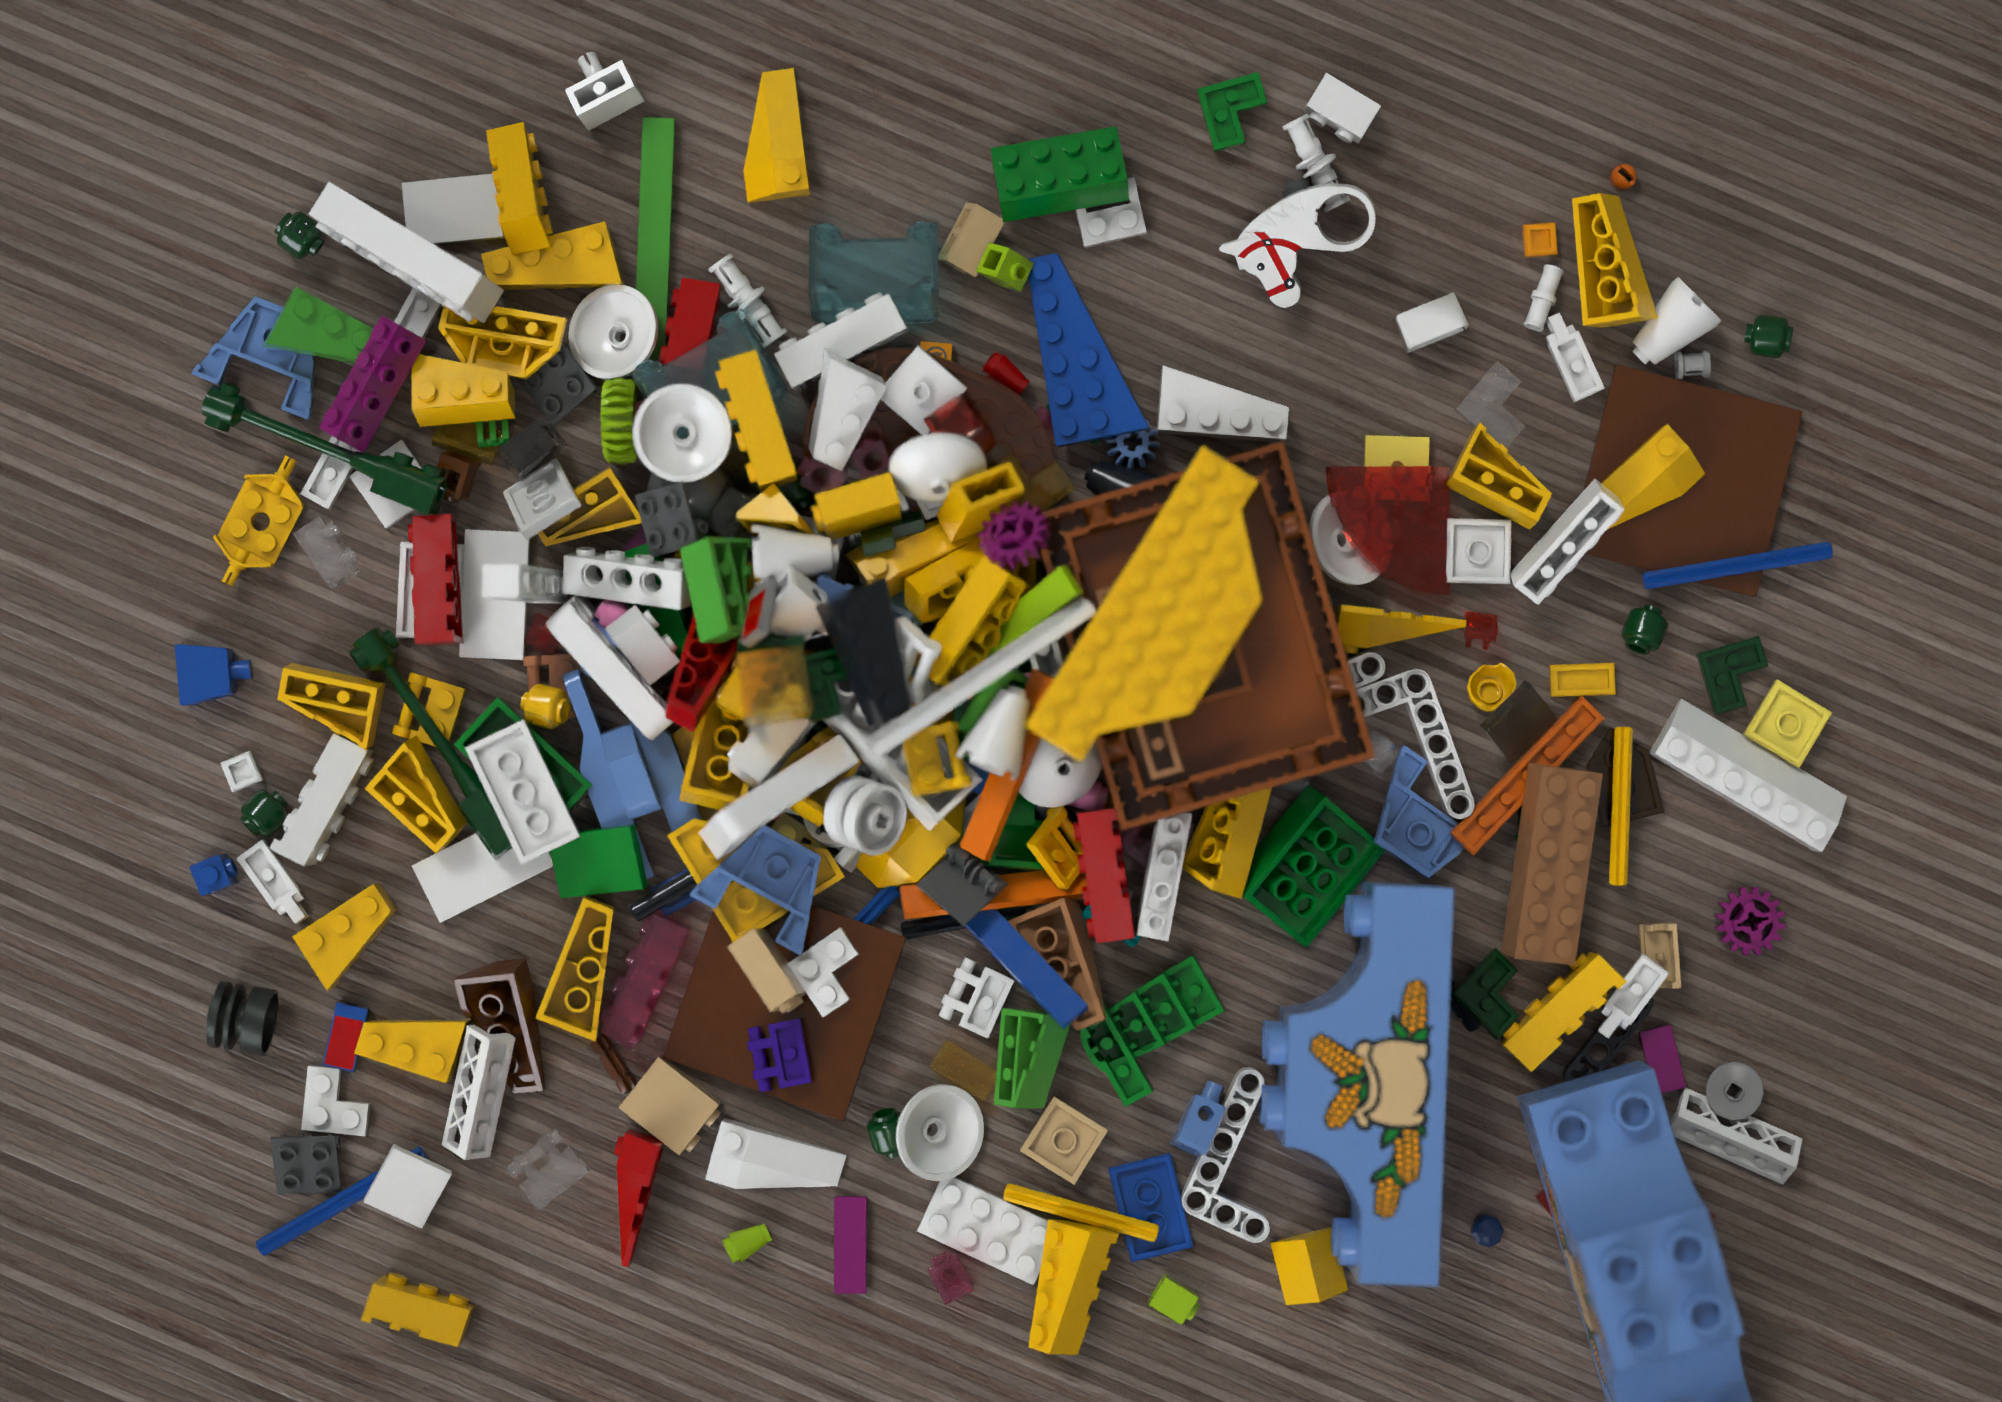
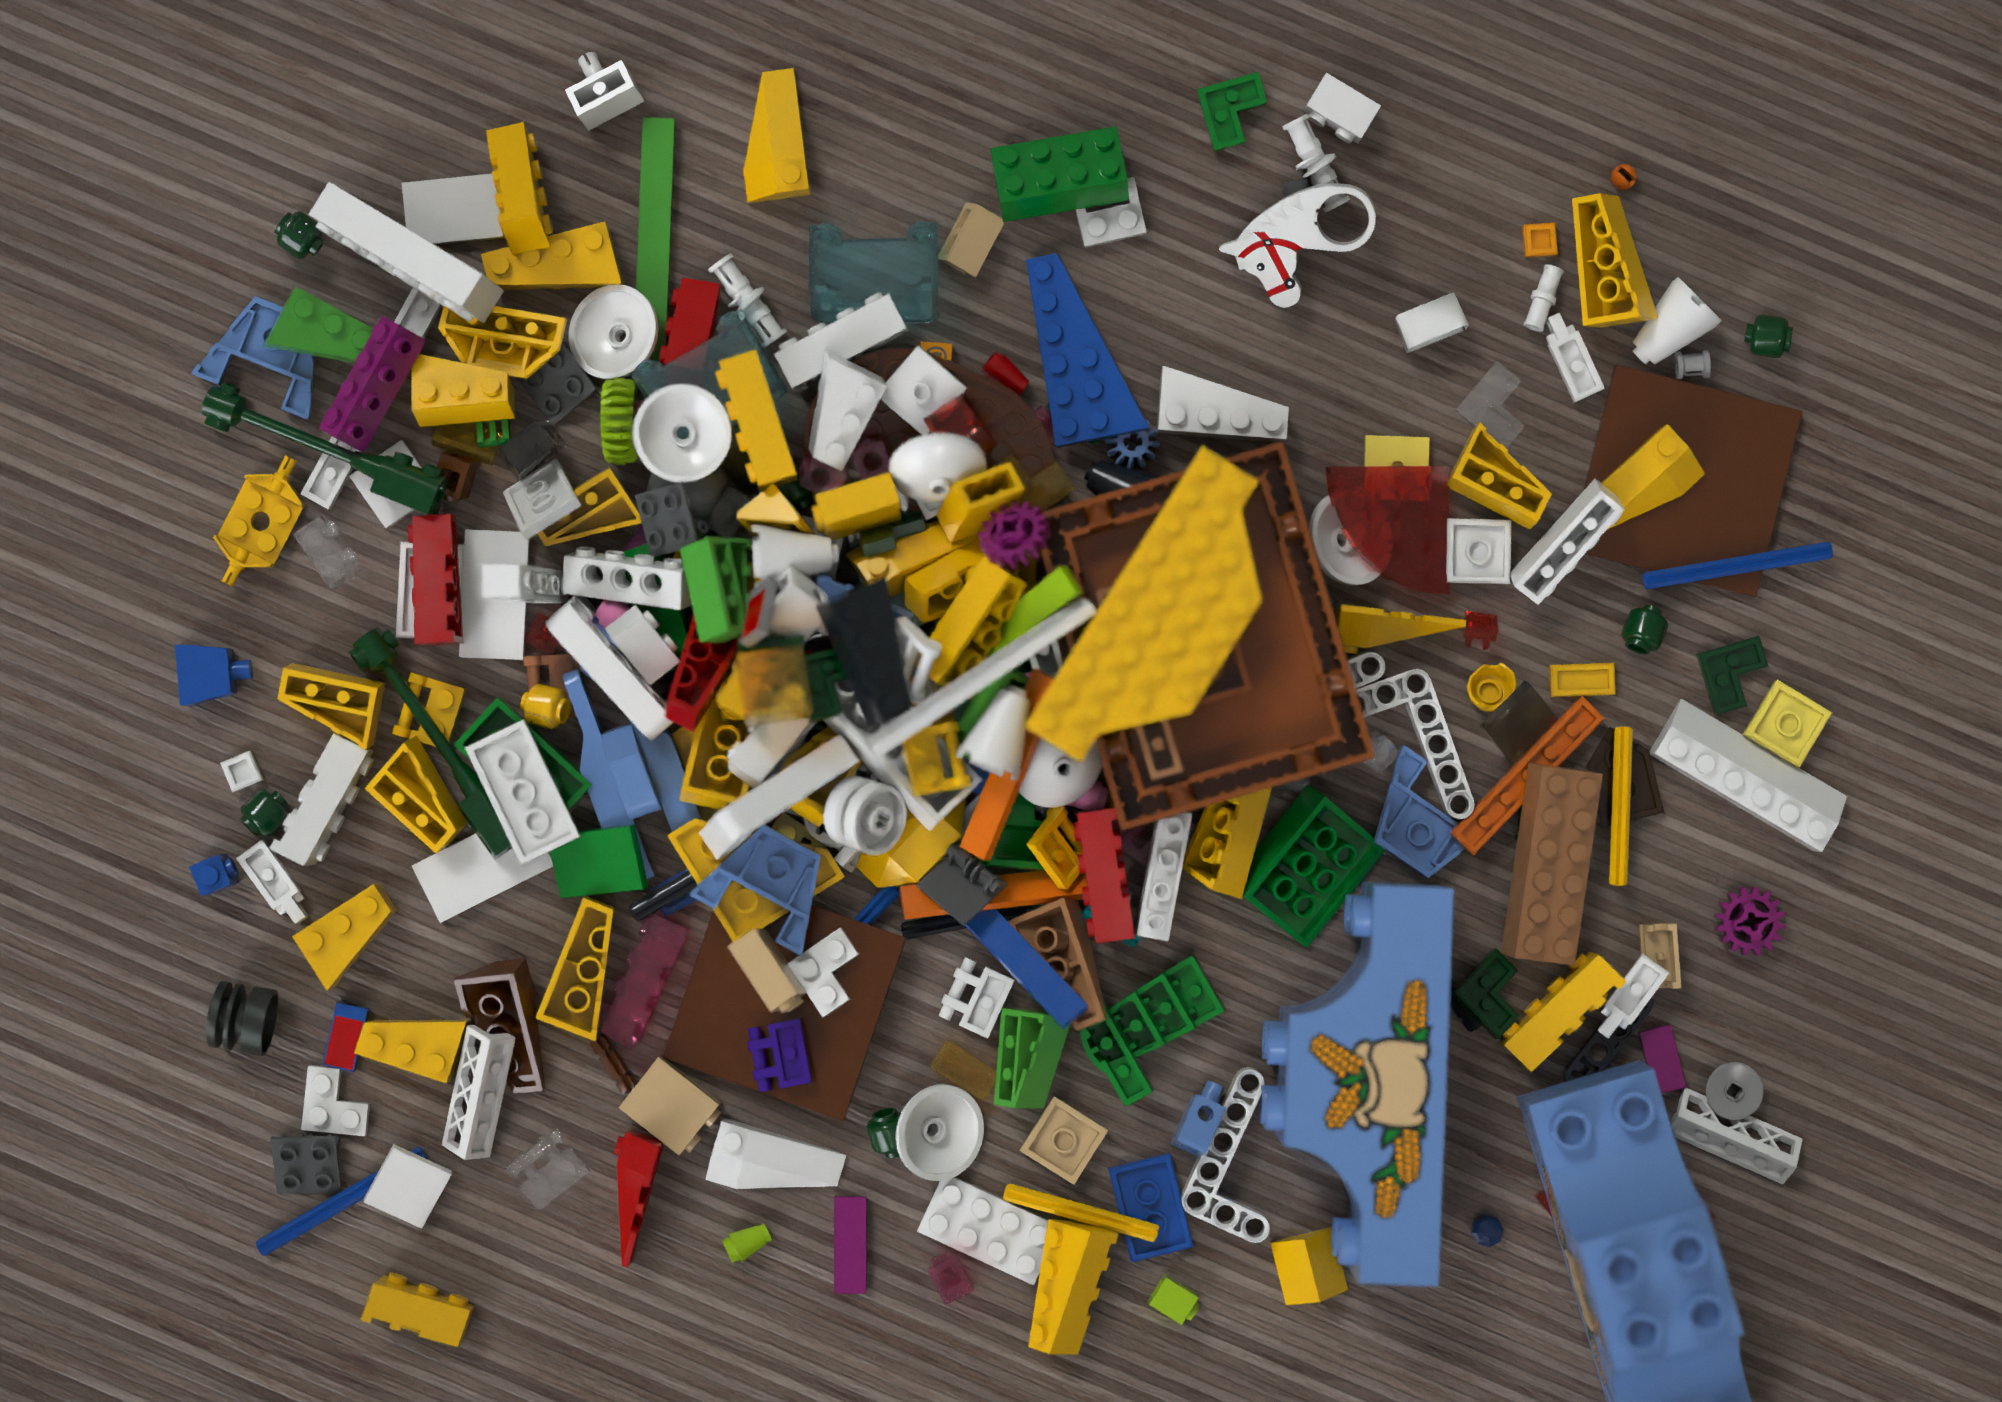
(1011, 267): lime brick -> none

